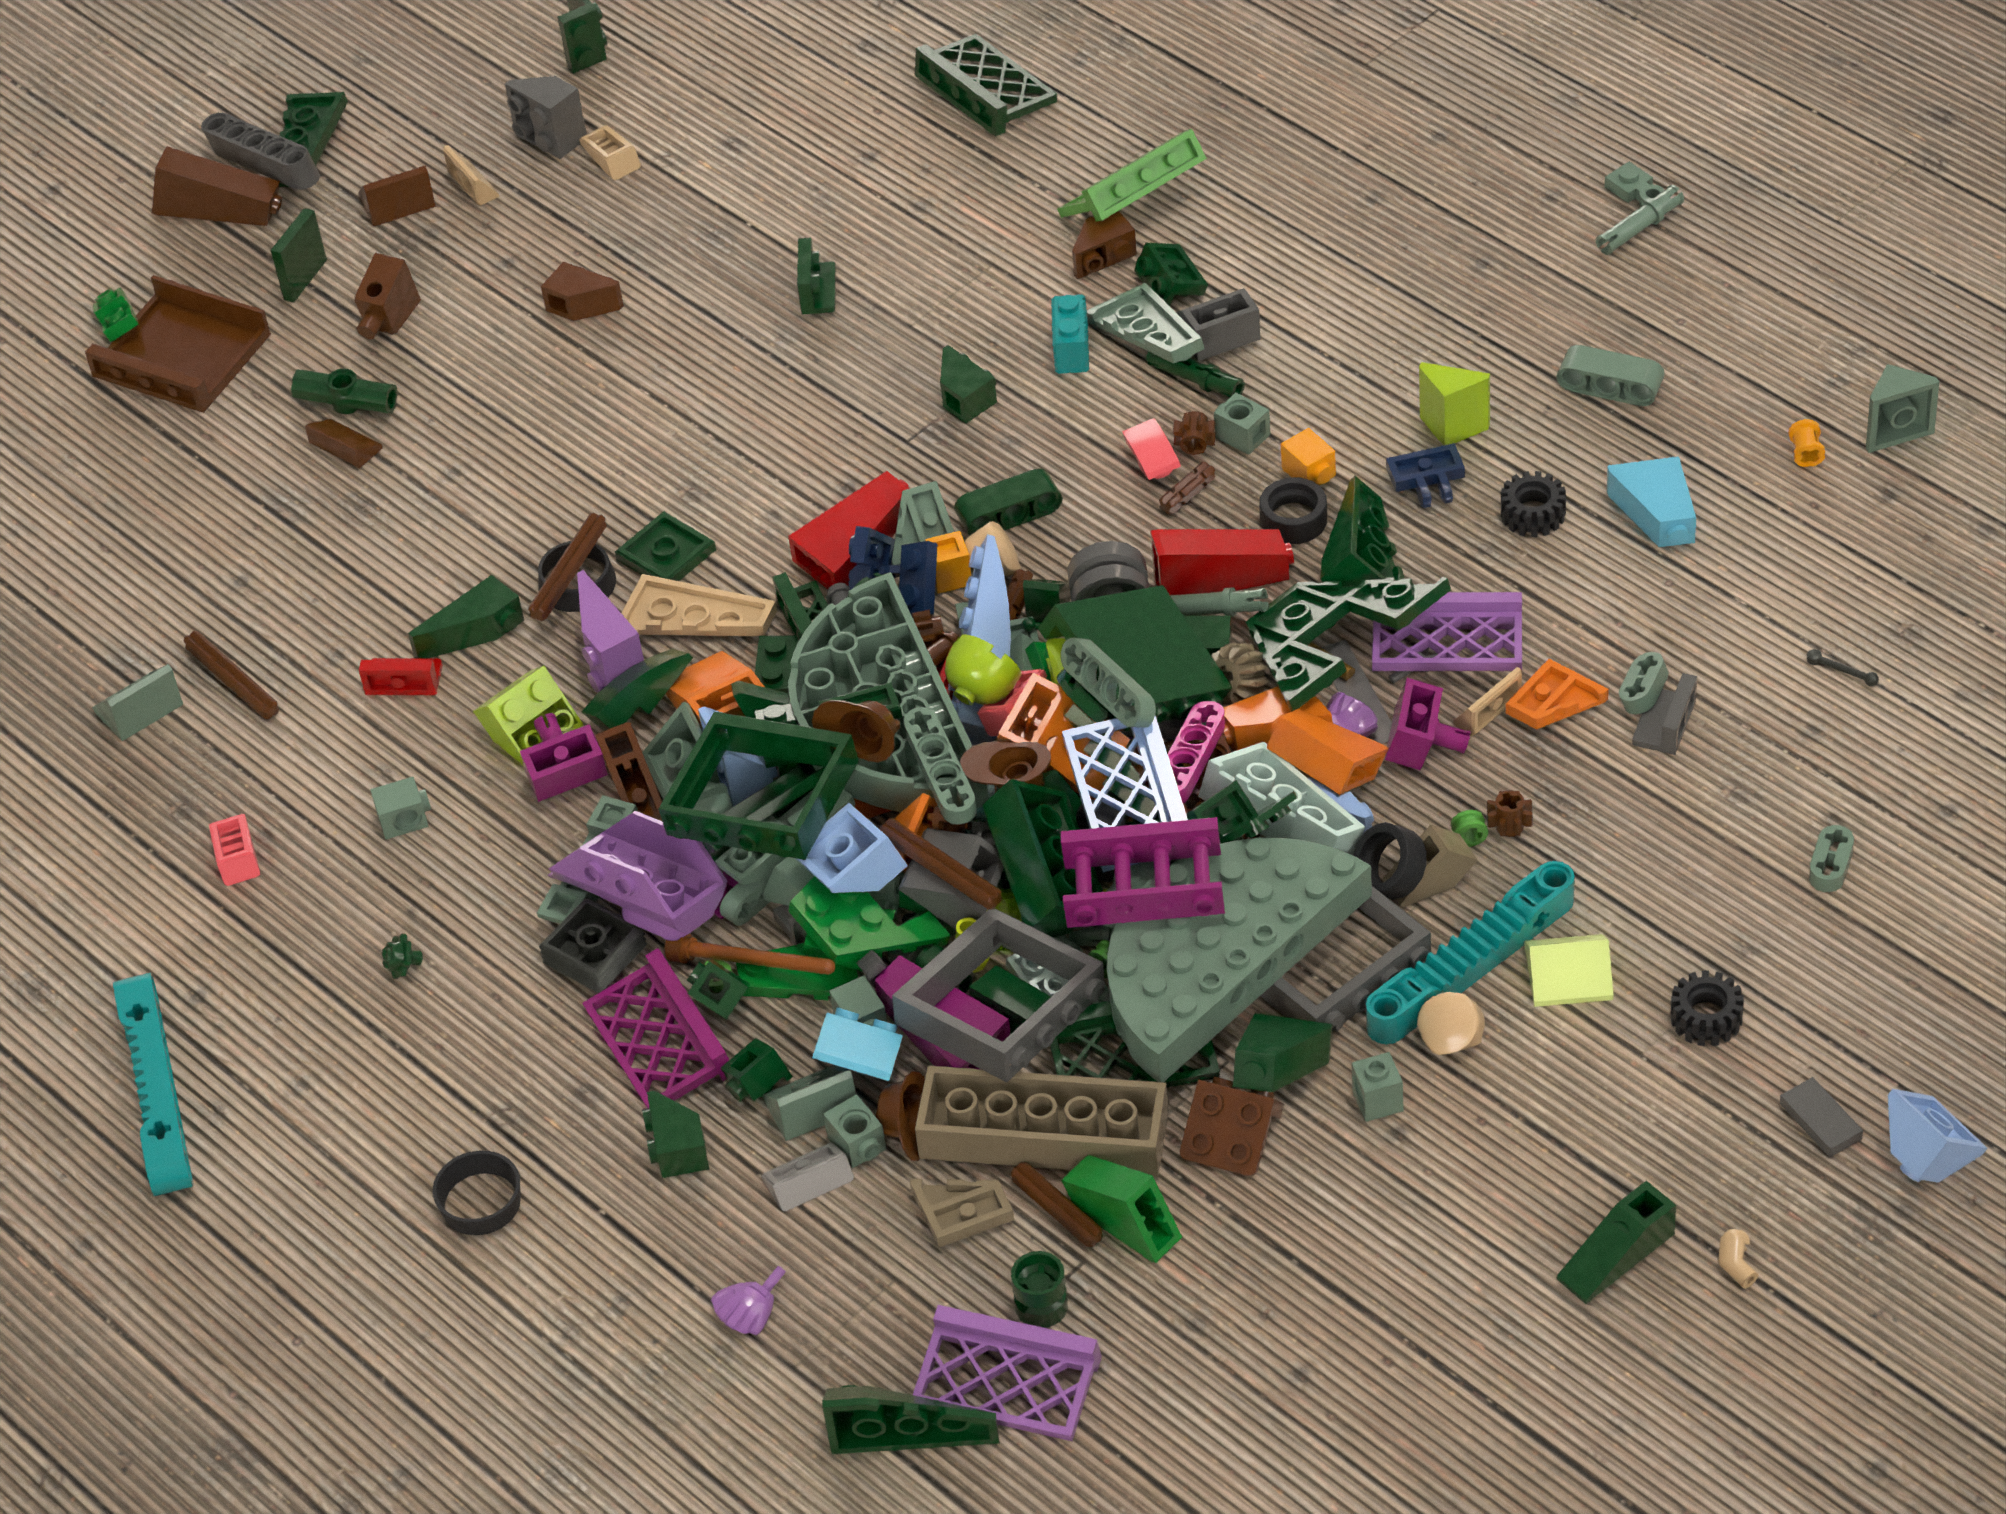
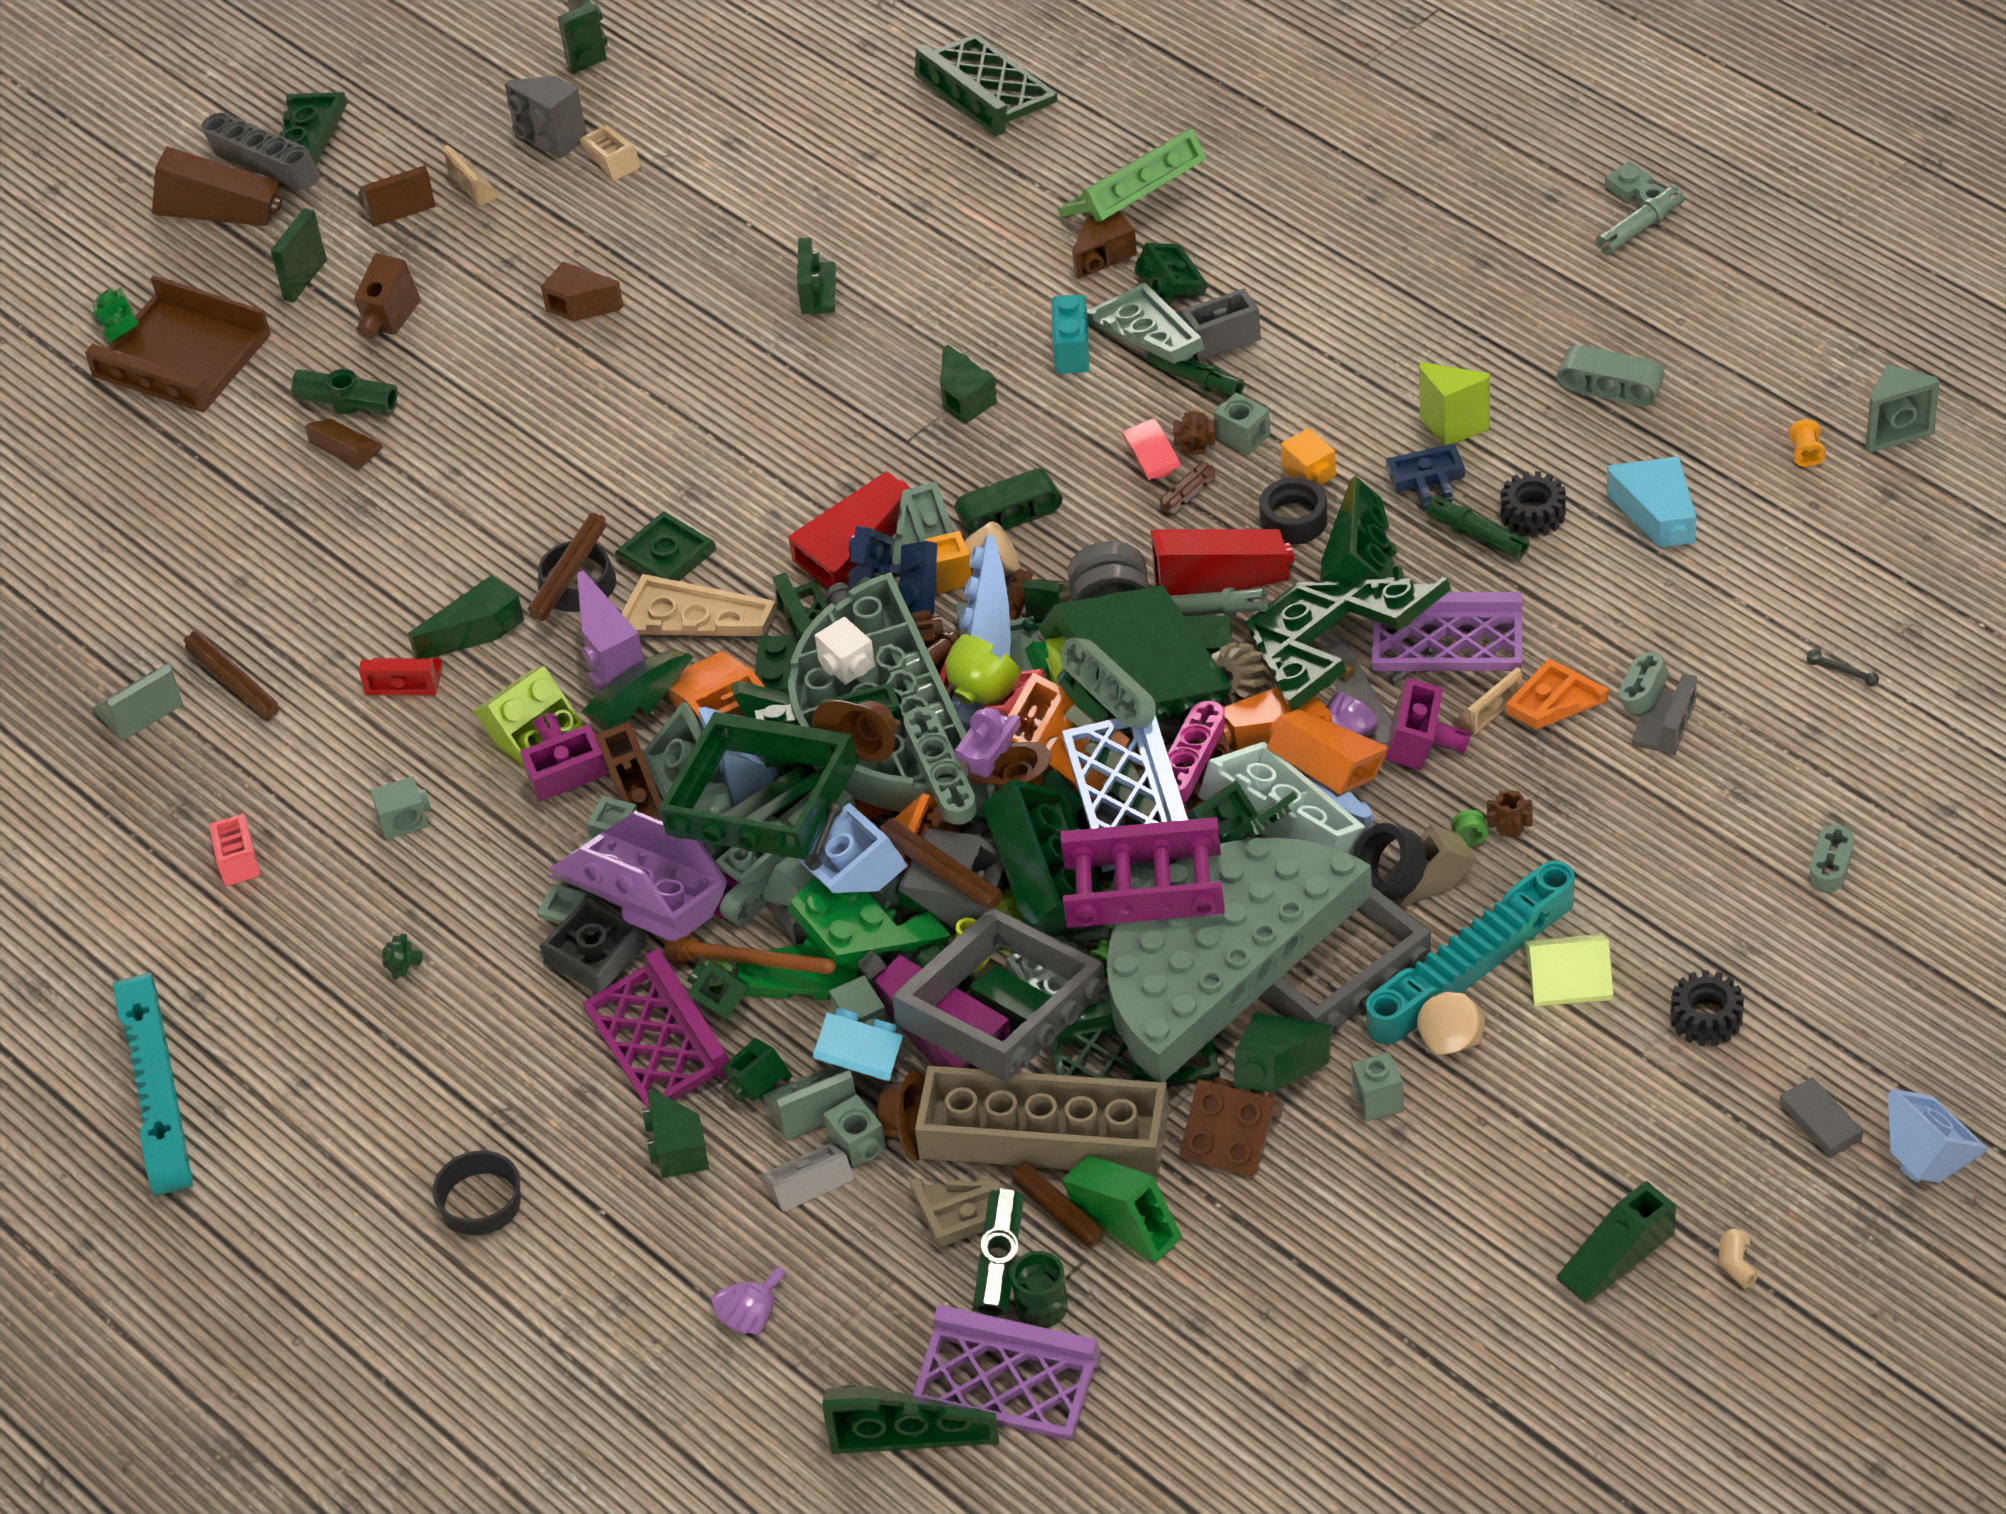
(813, 860): none -> pearl dark grey hinge
(844, 651): none -> white brick
(986, 740): none -> medium lavender hips
(993, 1273): none -> dark green piece
(1465, 521): none -> dark green pin

